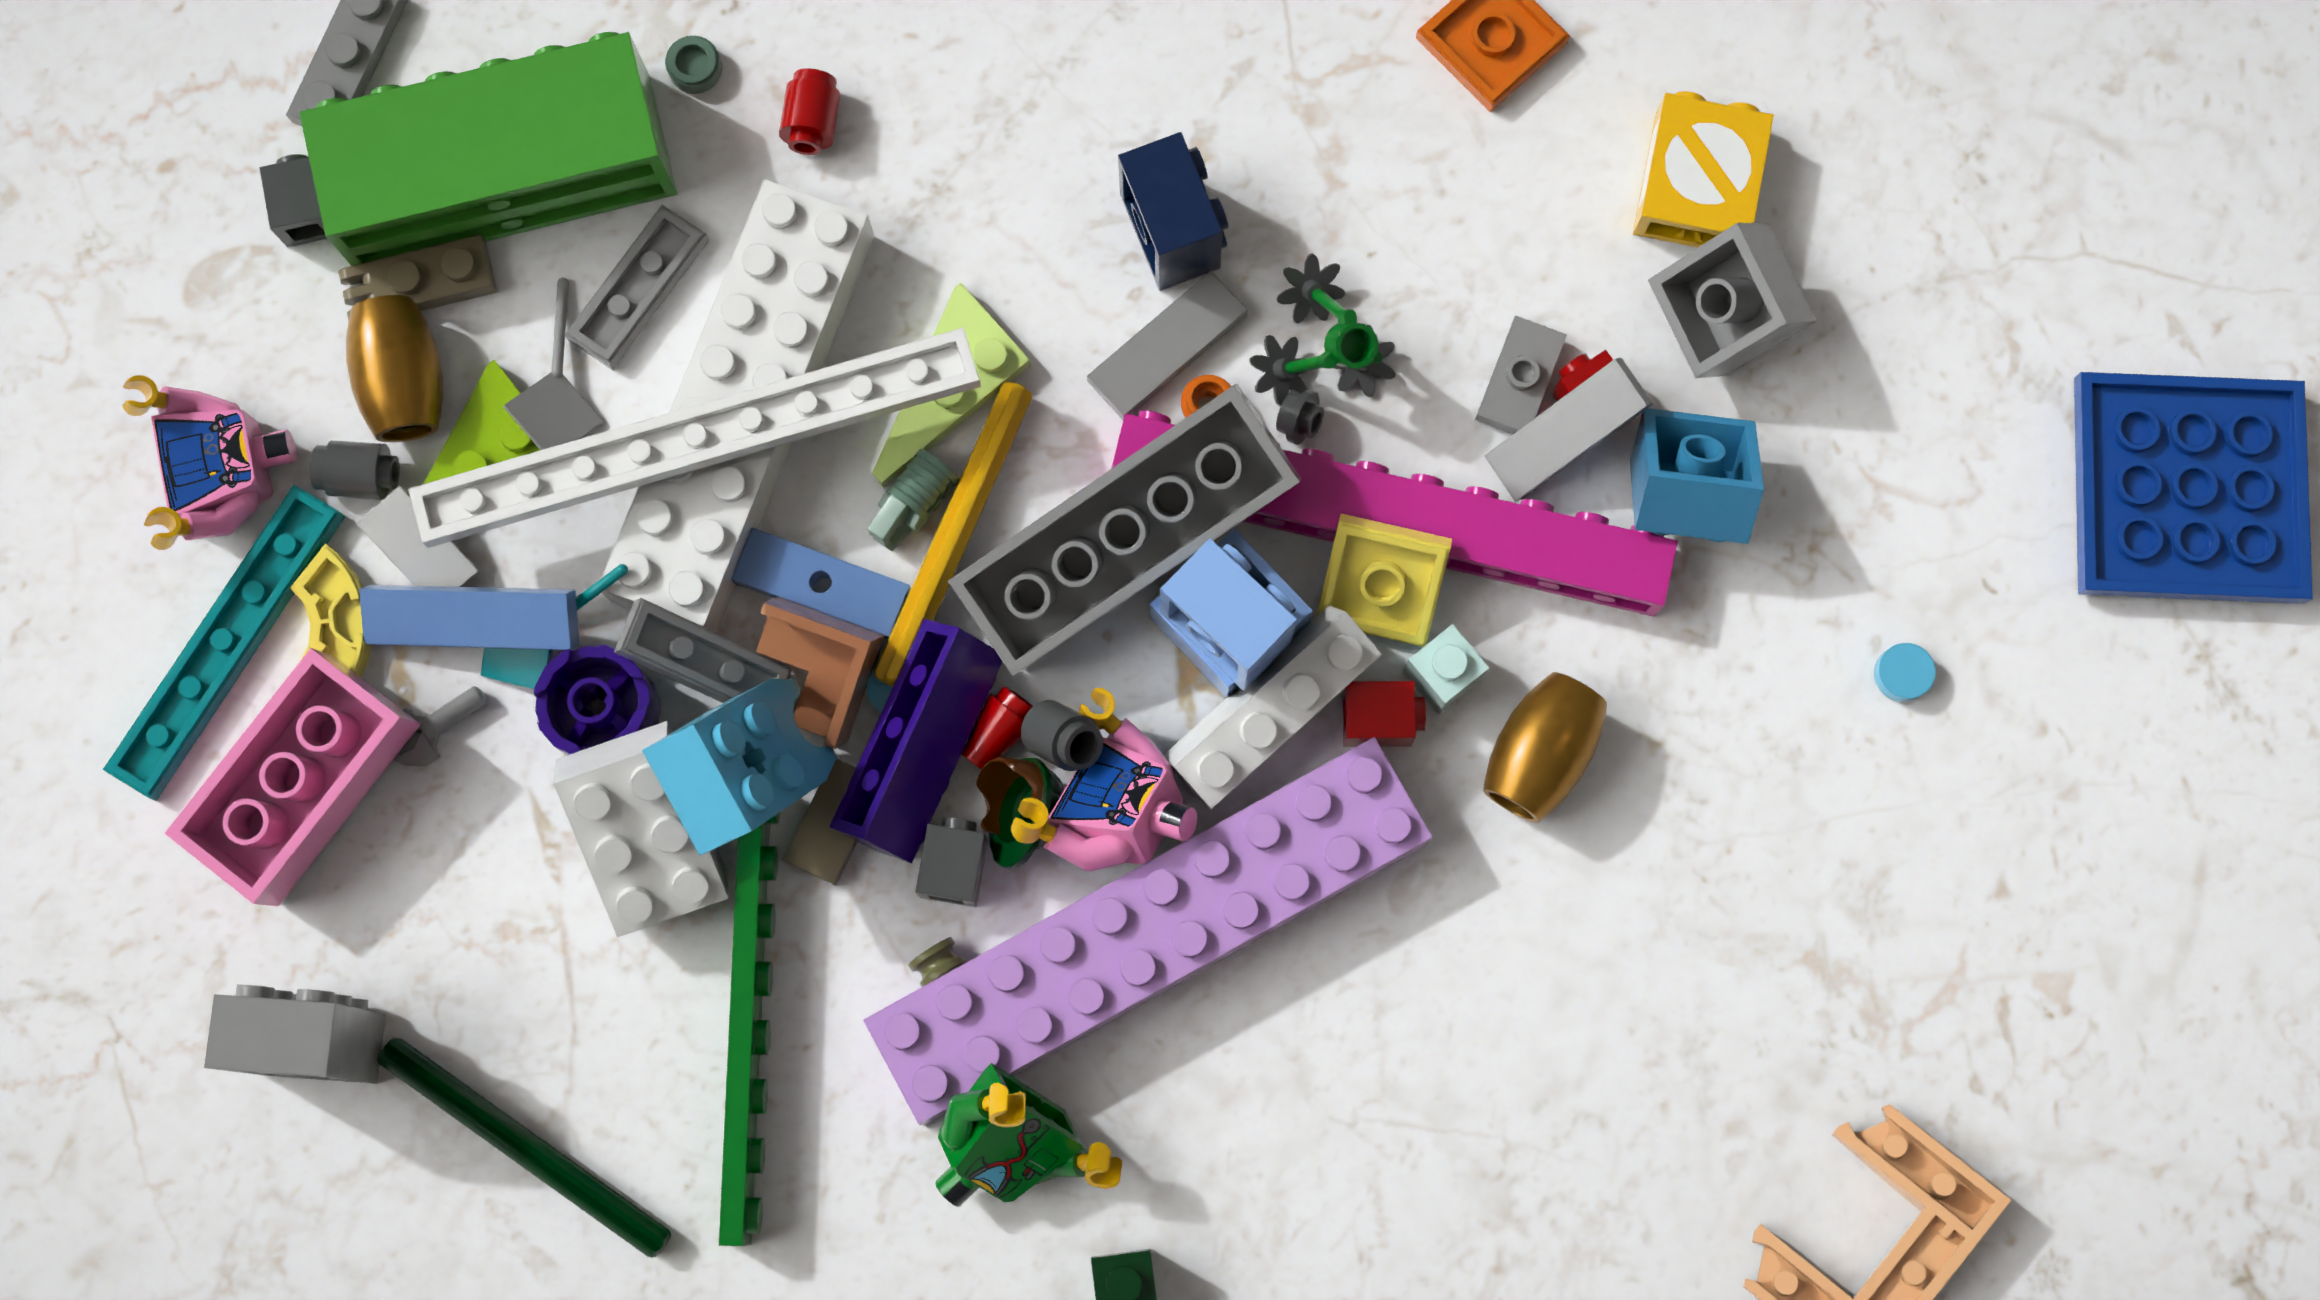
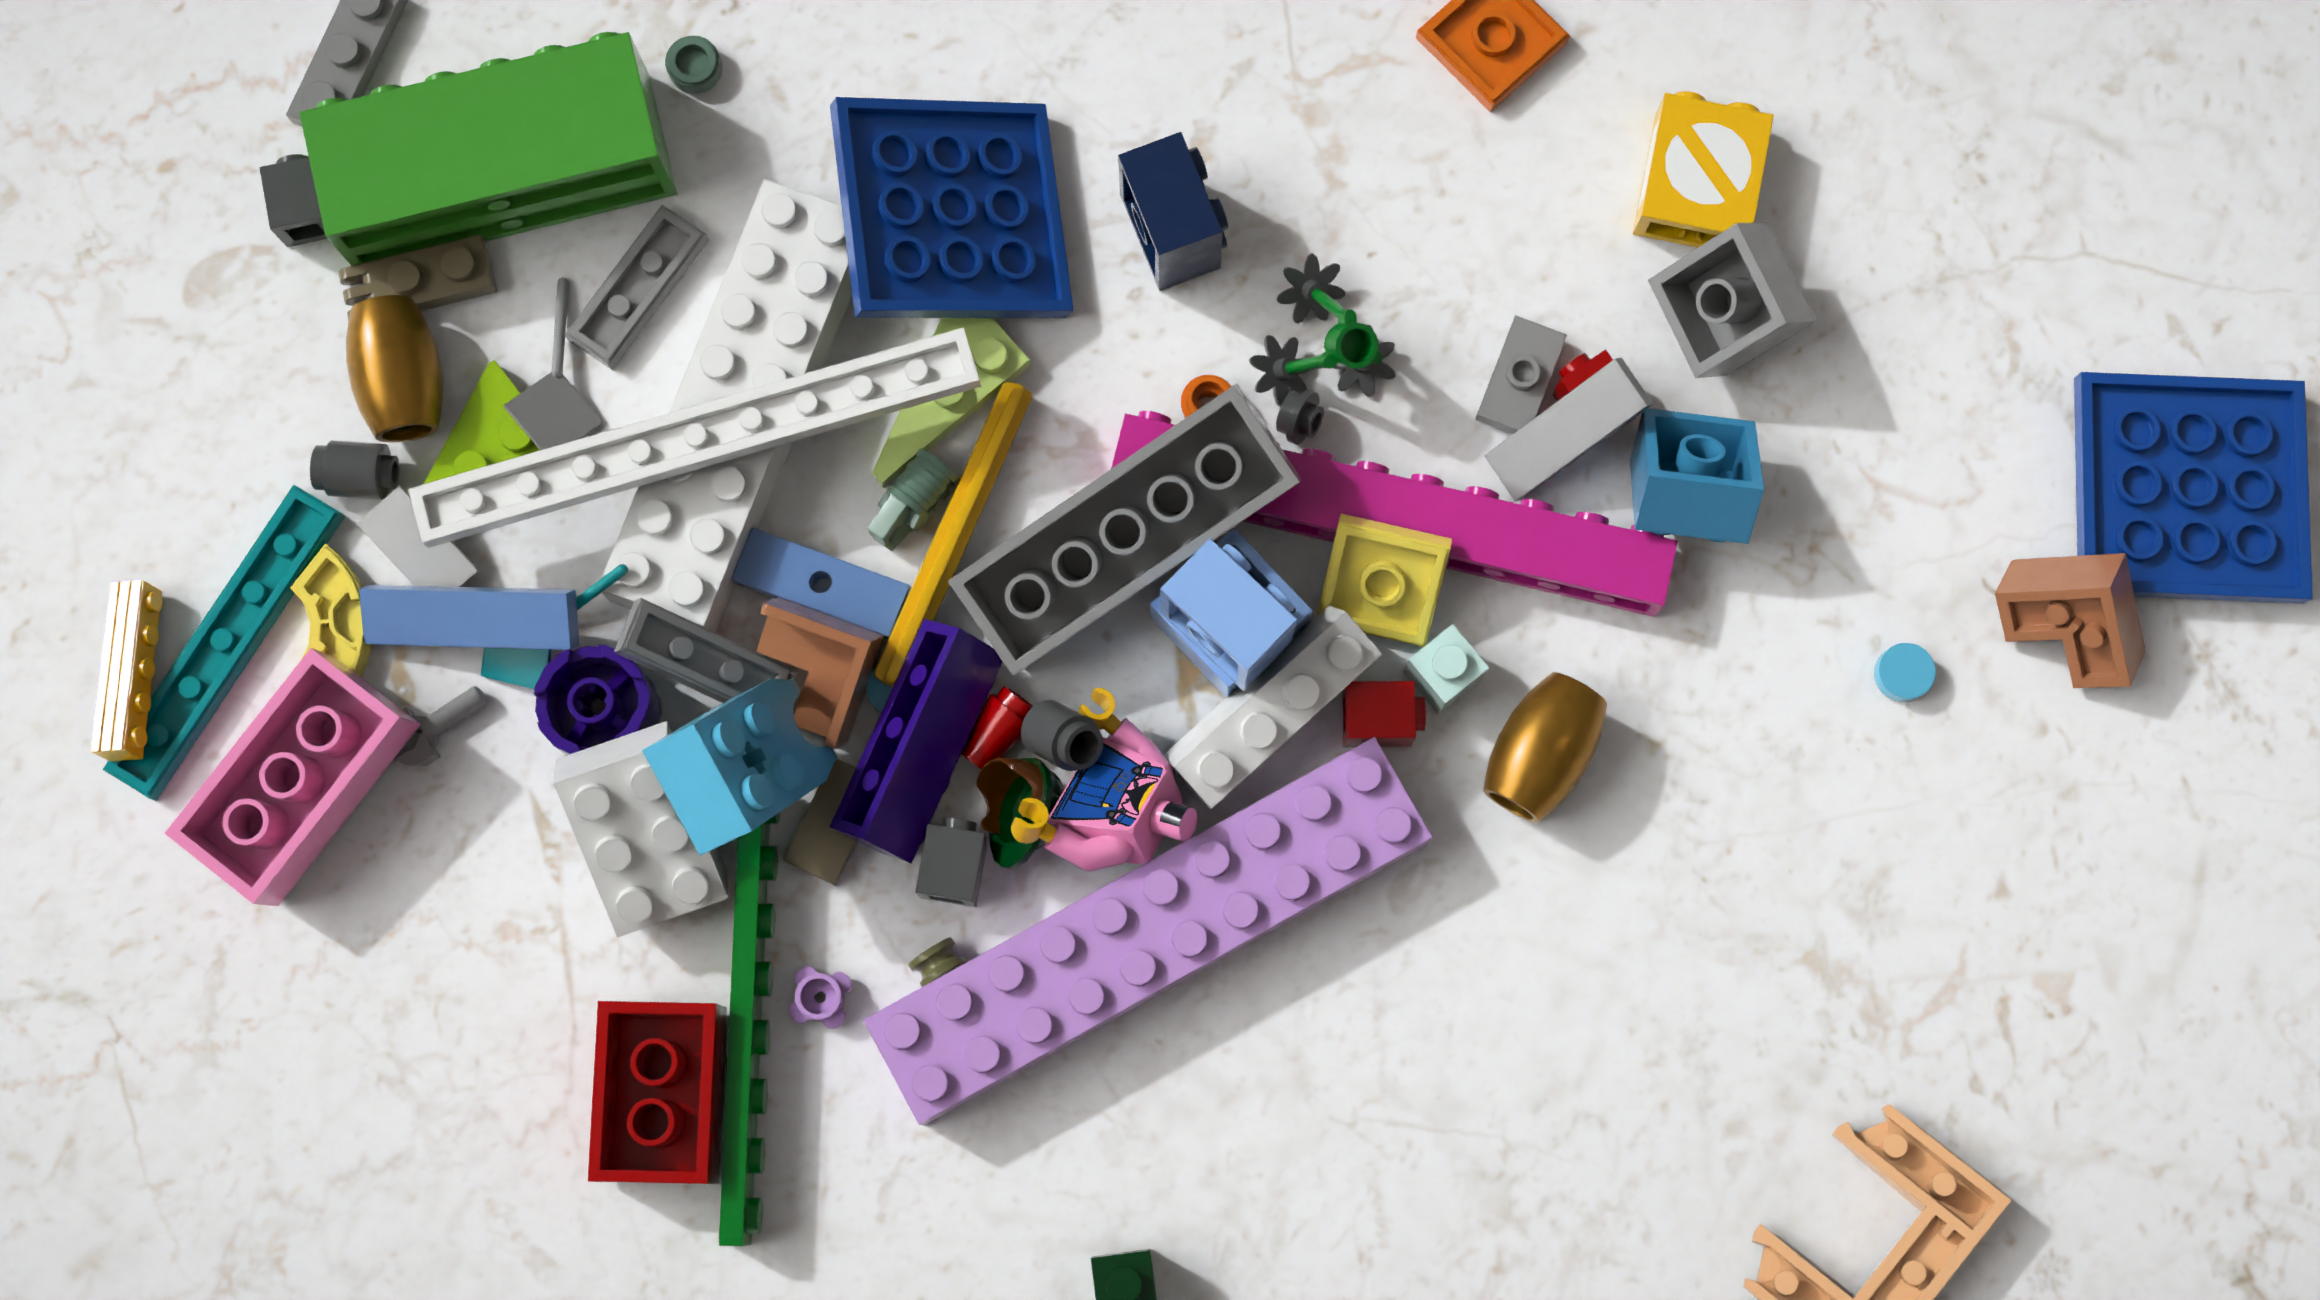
(126, 671): none -> piece
(208, 460): torso -> none
(295, 1035): light grey brick -> none
(524, 1147): dark green axle -> none
(657, 1092): none -> red brick
(805, 1005): none -> lavender plate
(809, 111): red brick -> none
(950, 209): none -> blue plate
(1013, 1139): green torso -> none
(1167, 345): light grey tile -> none
(2083, 603): none -> nougat panel

